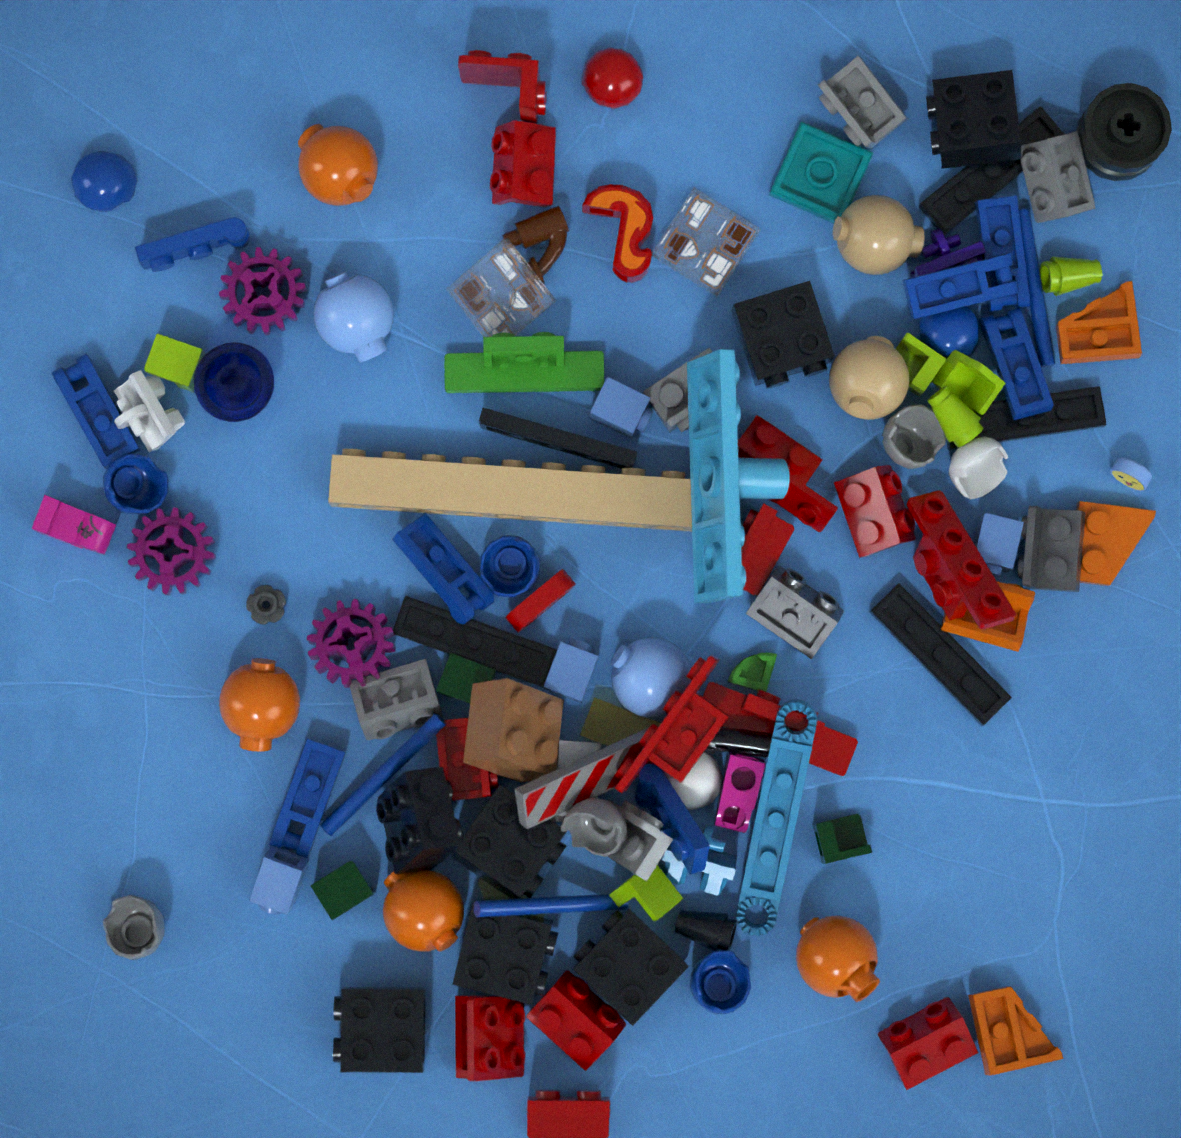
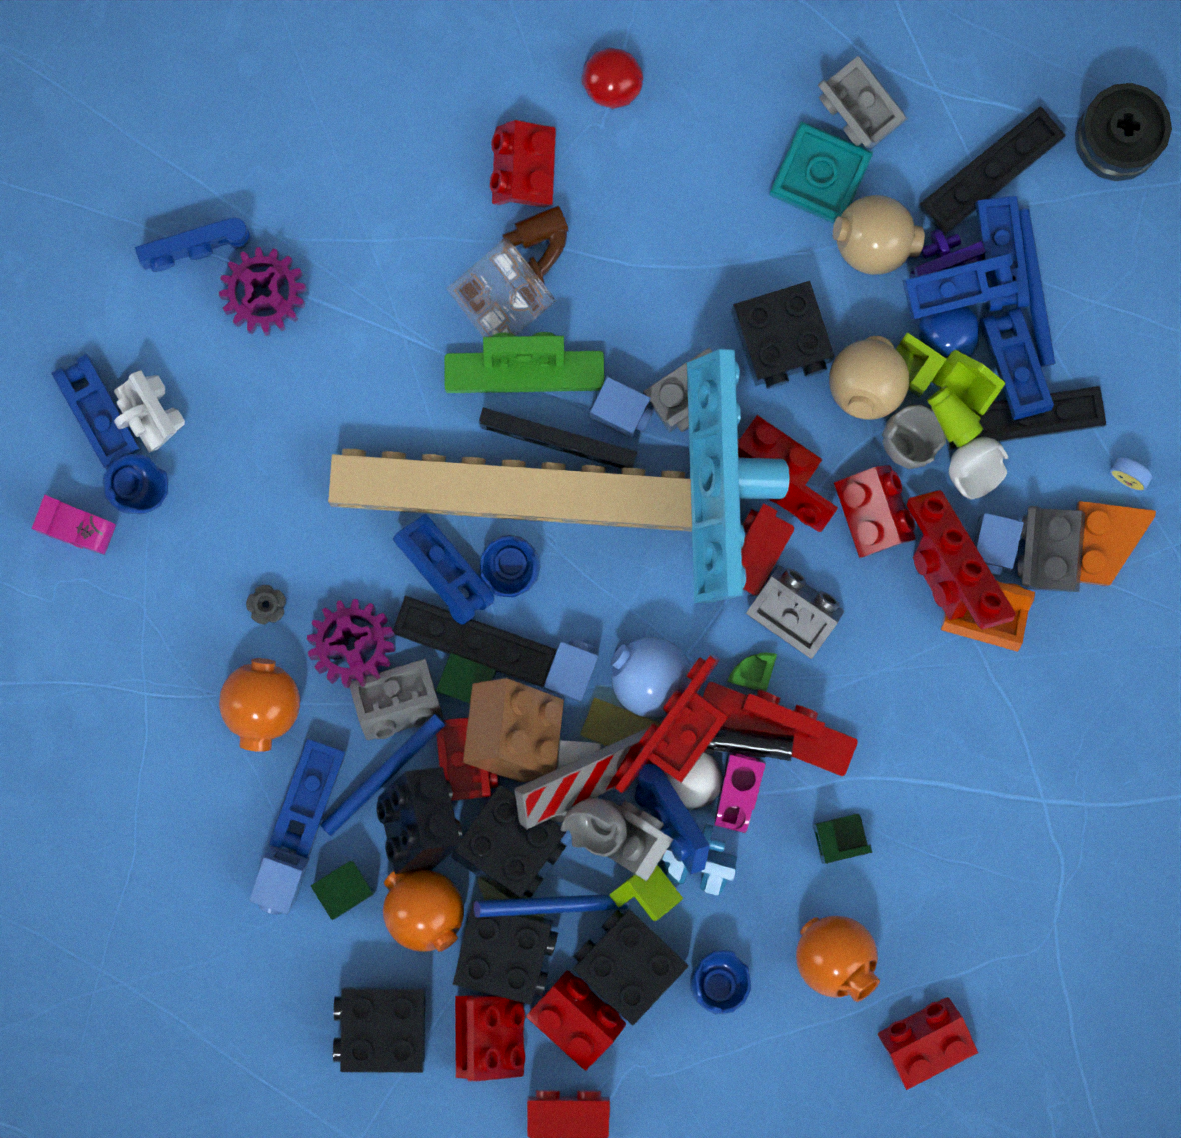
(103, 181): blue hair -> none
(134, 927): light grey hair -> none
(172, 533): magenta gear -> none
(174, 361): lime panel -> none
(234, 382): clear blue cone -> none
(337, 164): orange brick -> none
(354, 315): light blue brick -> none
(513, 71): red bracket -> none
(540, 600): red beam -> none
(635, 226): red animal -> none
(705, 242): clear tile -> none
(707, 928): black cone -> none
(776, 817): dark azure plate -> none
(940, 654): black tile -> none
(975, 119): black brick -> none
(1008, 1033): orange wing -> none
(1056, 177): light grey bracket -> none
(1069, 274): lime cone -> none
(1101, 330): orange wing -> none

